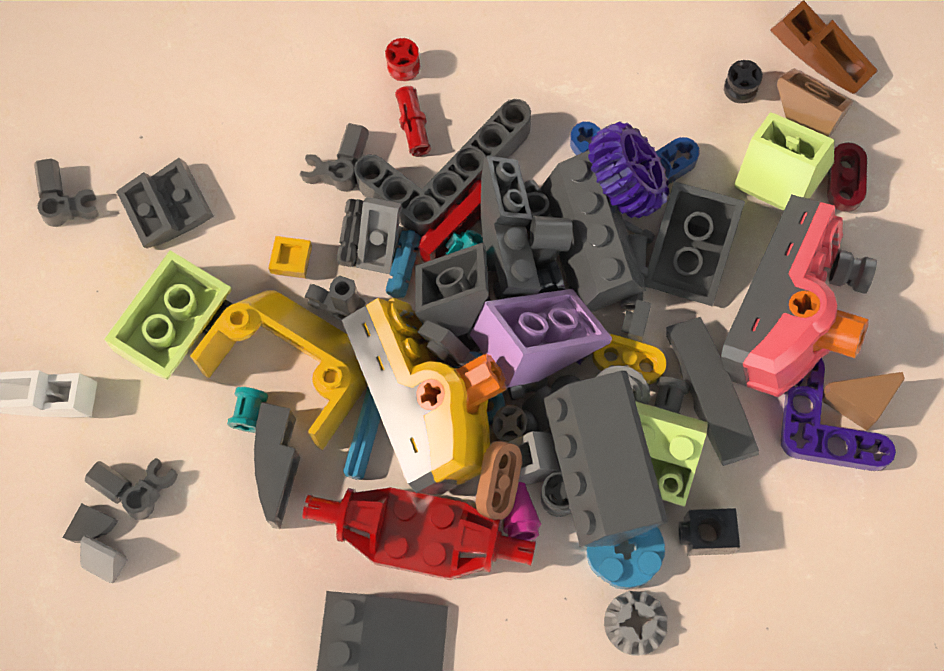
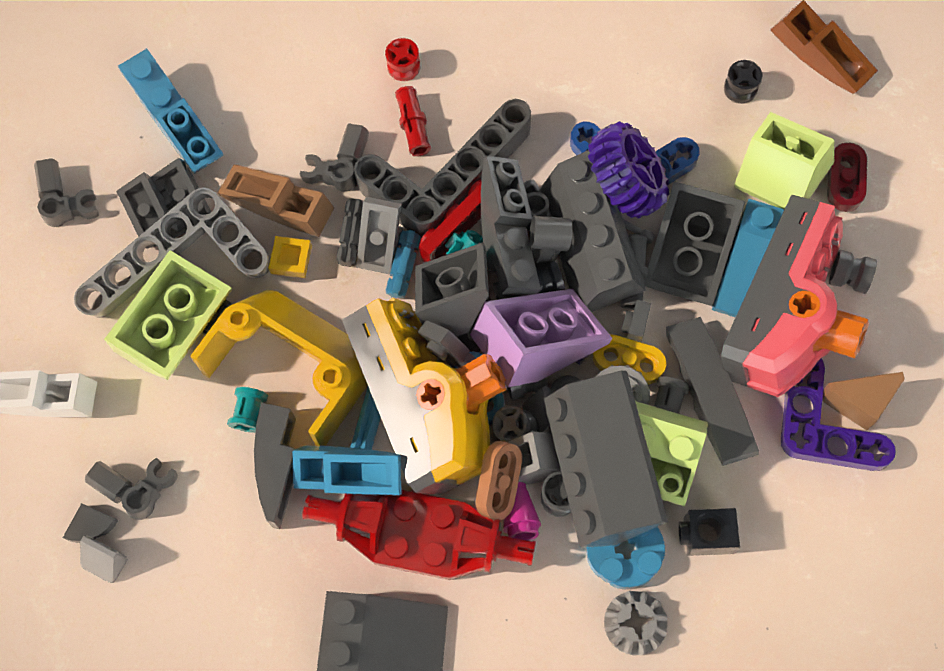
(160, 234): none -> light grey beam
(170, 111): none -> dark azure slope
(277, 199): none -> medium nougat slope
(340, 299): dark grey bar -> none
(346, 470): none -> dark azure slope
(747, 250): none -> dark azure slope
(811, 102): medium nougat slope -> none

